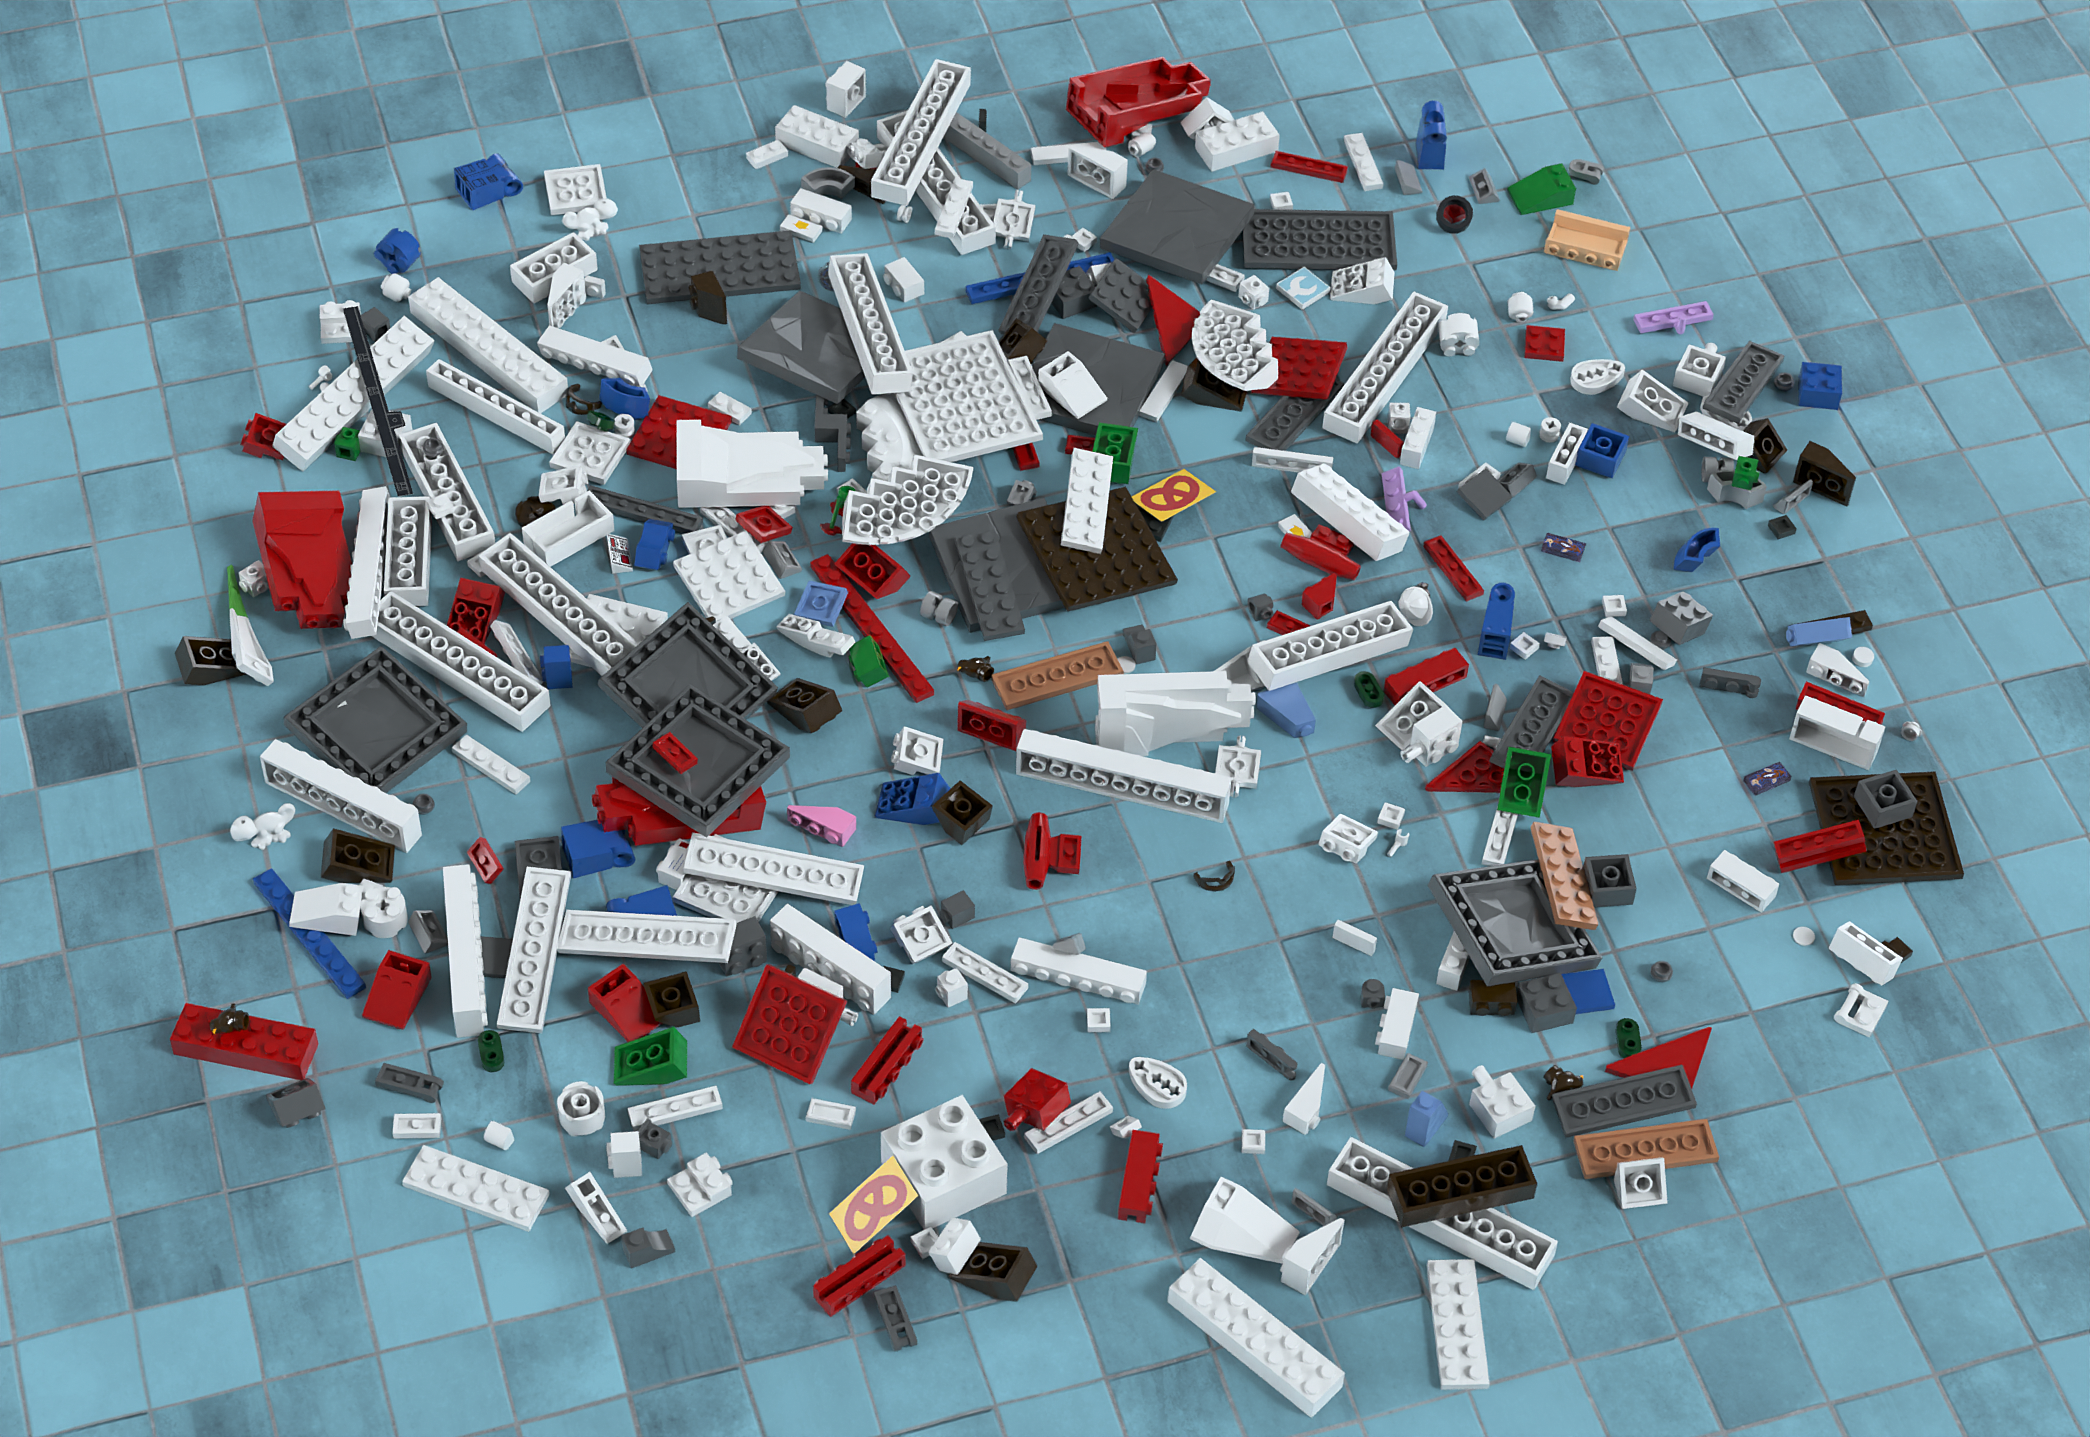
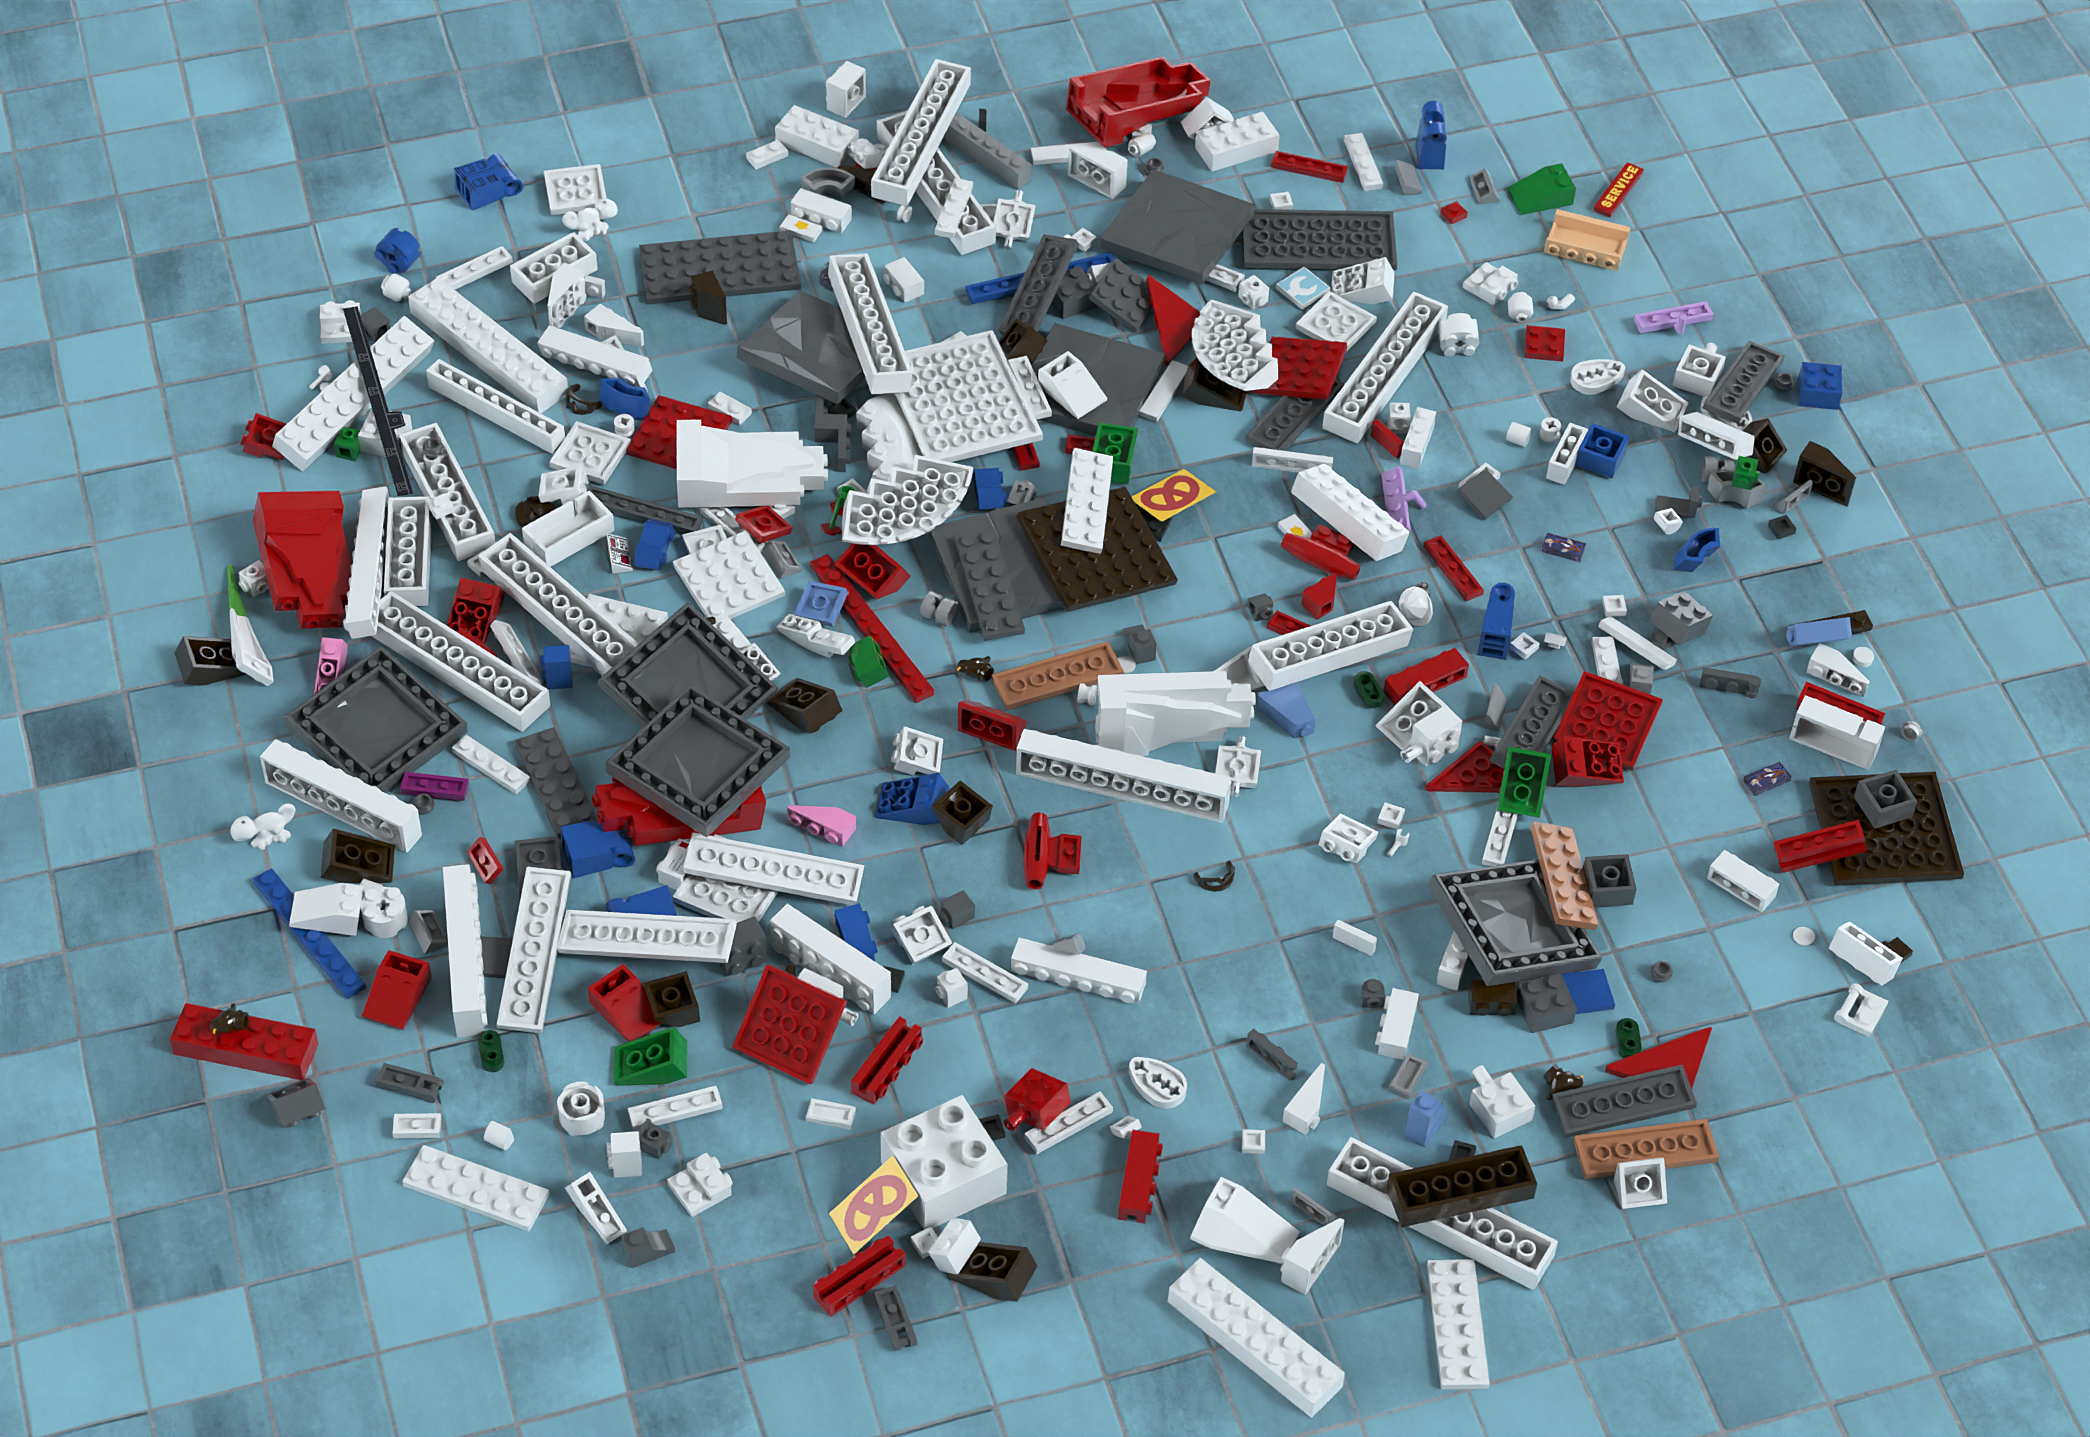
(331, 661): none -> bright pink slope
(434, 786): none -> magenta plate
(477, 268): none -> white plate
(554, 779): none -> dark grey plate
(600, 420): dark green plate -> none
(605, 323): none -> white slope
(675, 753): red plate -> none
(989, 488): none -> blue brick
(1087, 694): none -> white wheel
(1098, 1019): white plate -> none
(1336, 320): none -> white plate
(1454, 200): black tyre -> none
(1491, 283): none -> white plate
(1518, 478): dark grey slope -> none
(1586, 170): light grey plate -> none
(1618, 189): none -> red tile
(1668, 521): none -> white brick
(1681, 506): none -> dark grey bracket

